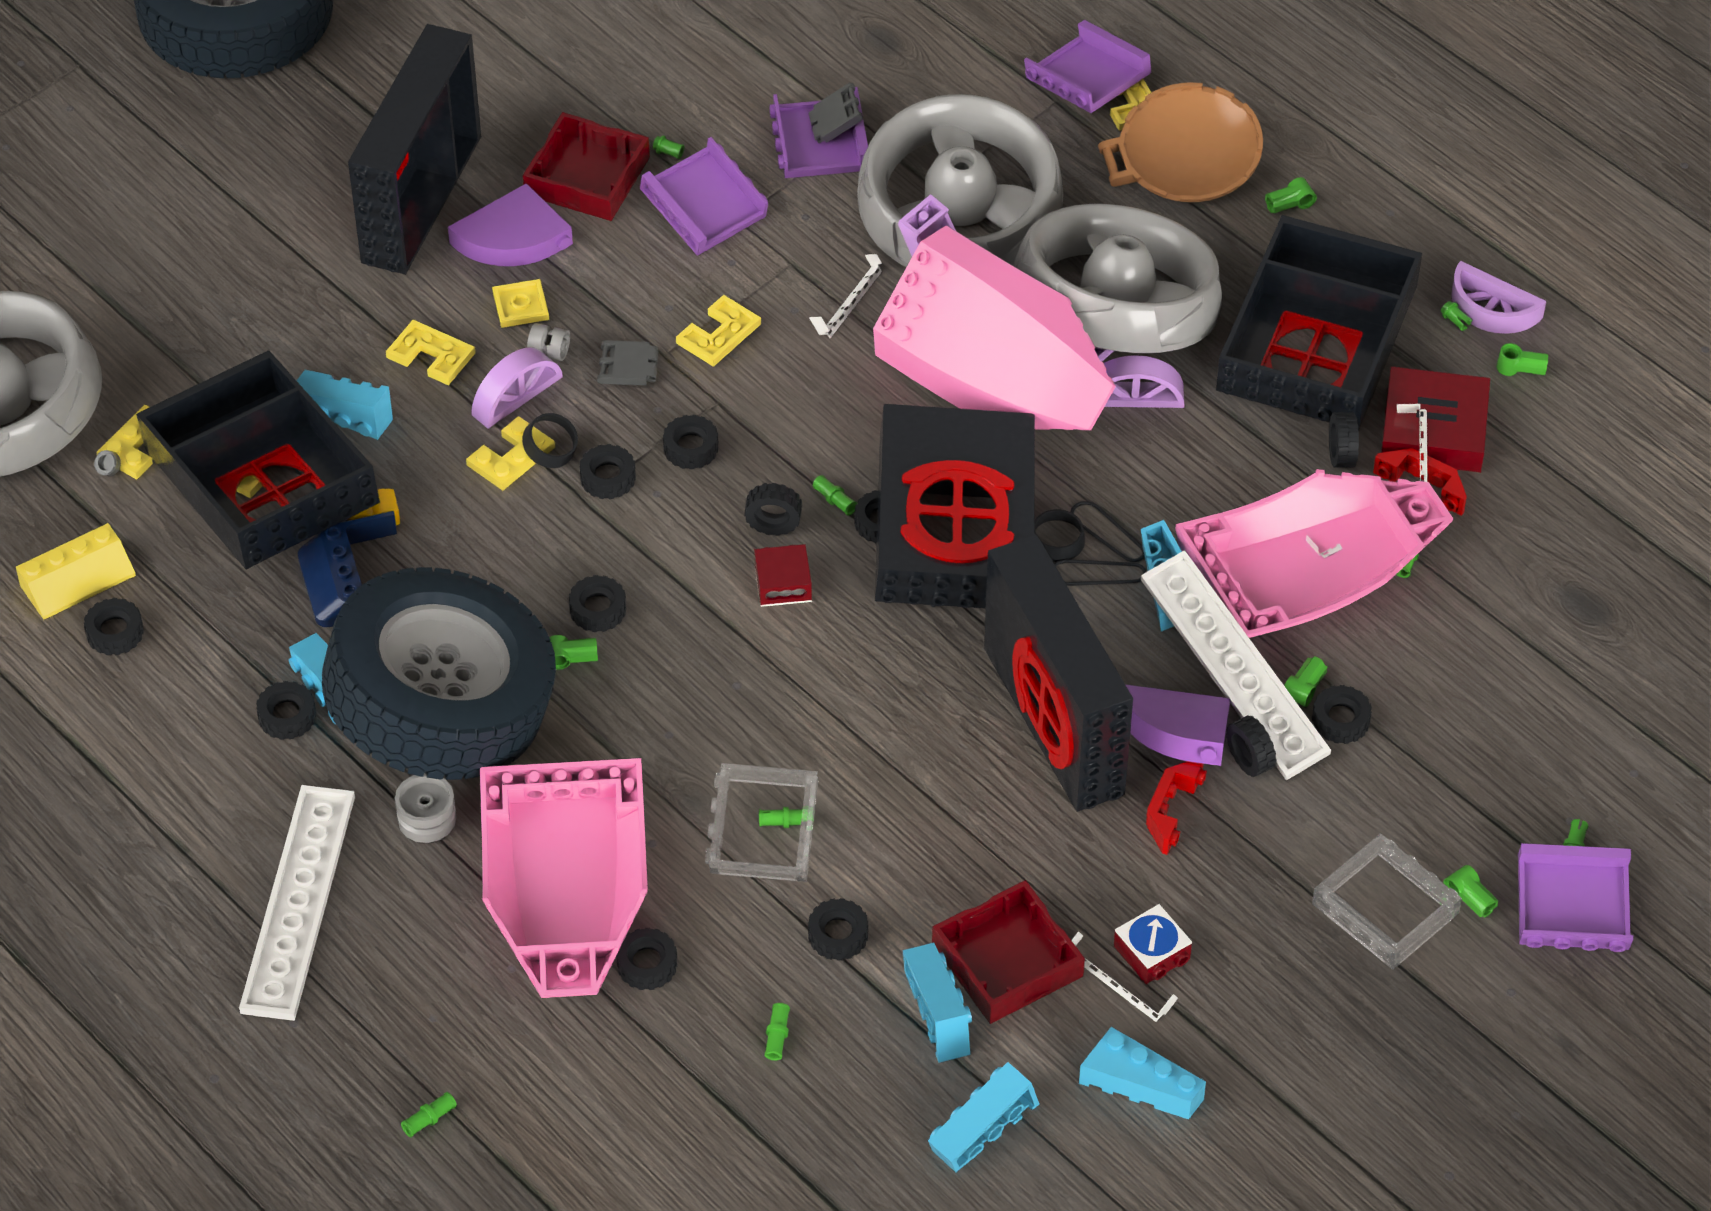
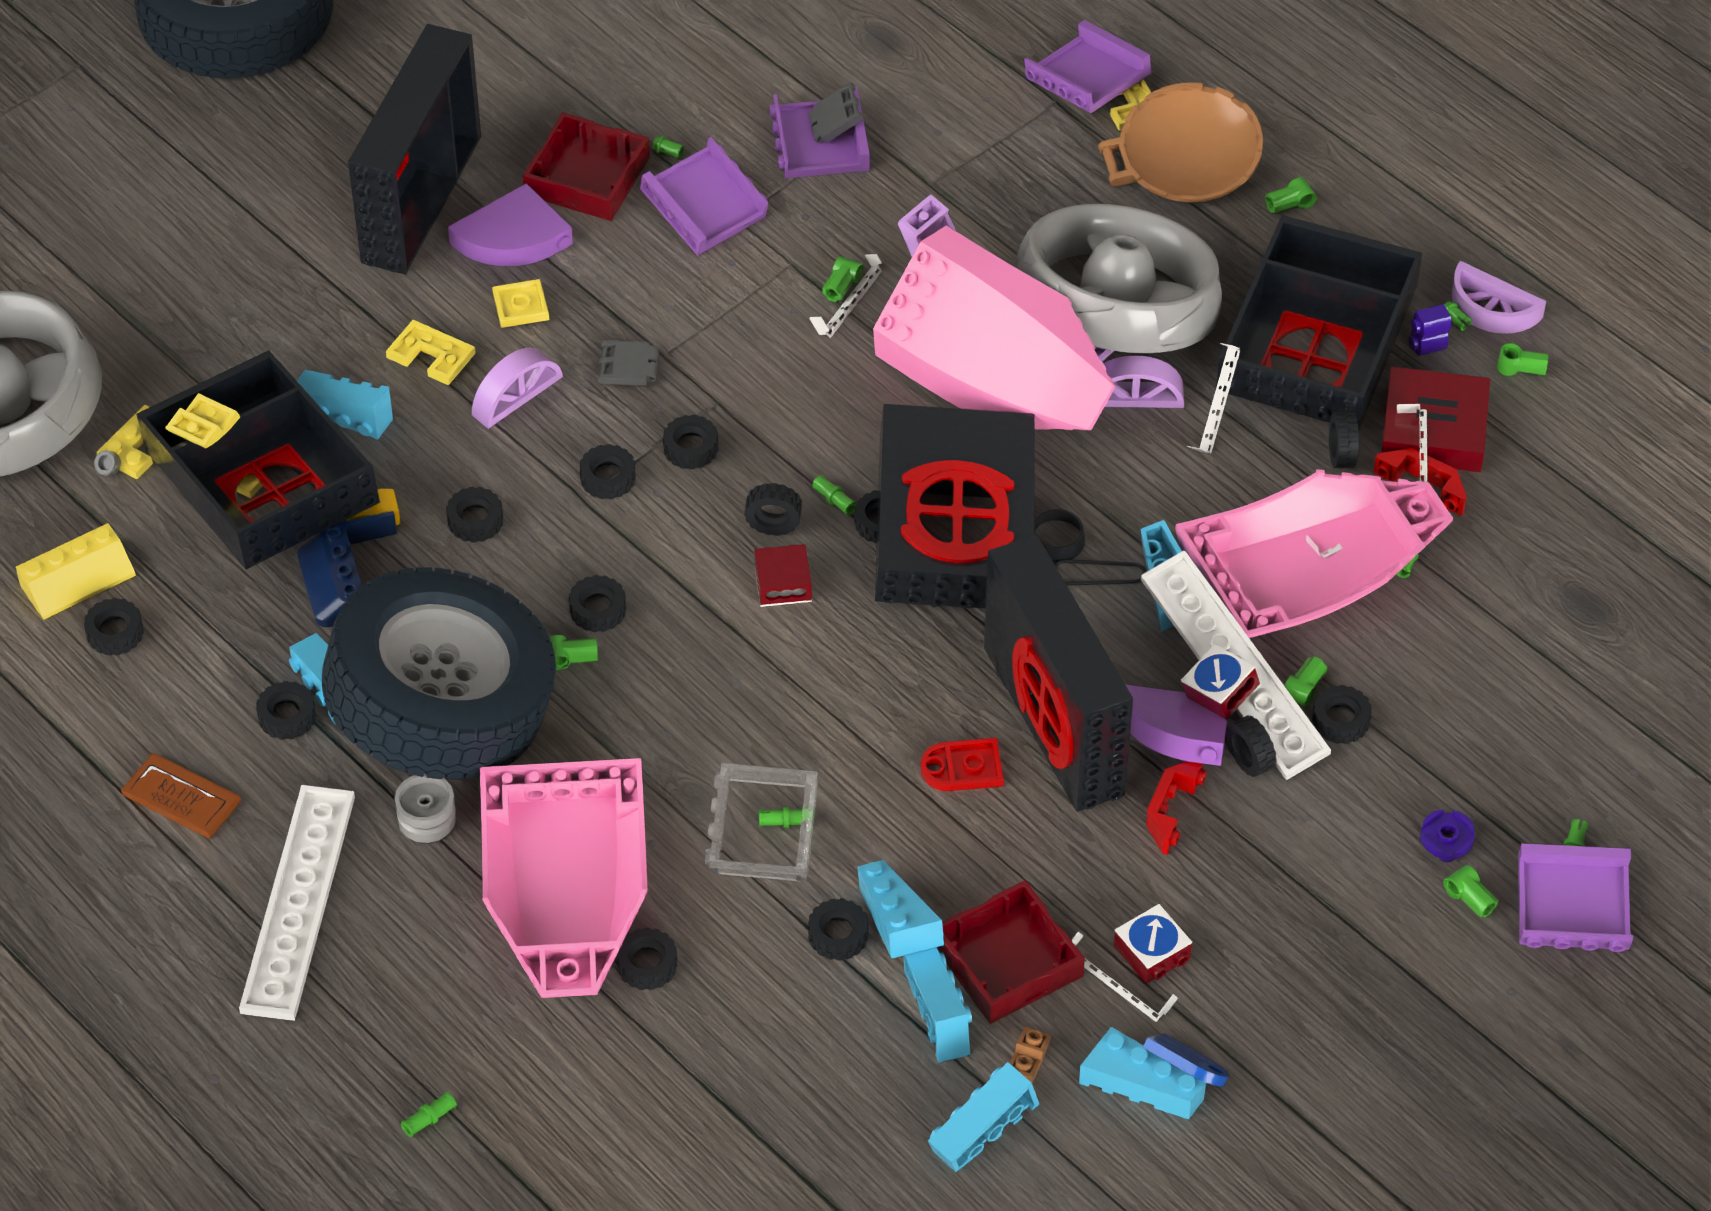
(181, 795): none -> dark orange tile
(203, 421): none -> light yellow slope
(476, 530): none -> black tyre
(507, 469): light yellow plate -> none
(538, 455): black tyre -> none
(550, 342): light grey wheel -> none
(736, 326): light yellow plate -> none
(777, 1031): bright green pin -> none
(843, 275): none -> bright green piece
(898, 912): none -> medium azure wedge
(960, 173): light grey wheel -> none
(963, 765): none -> red tile
(1030, 1052): none -> medium nougat slope
(1117, 525): black piece -> none
(1187, 1059): none -> blue tile
(1219, 394): none -> white piece
(1220, 681): none -> piece
(1366, 932): clear window -> none
(1430, 330): none -> dark purple brick
(1447, 848): none -> dark purple plate

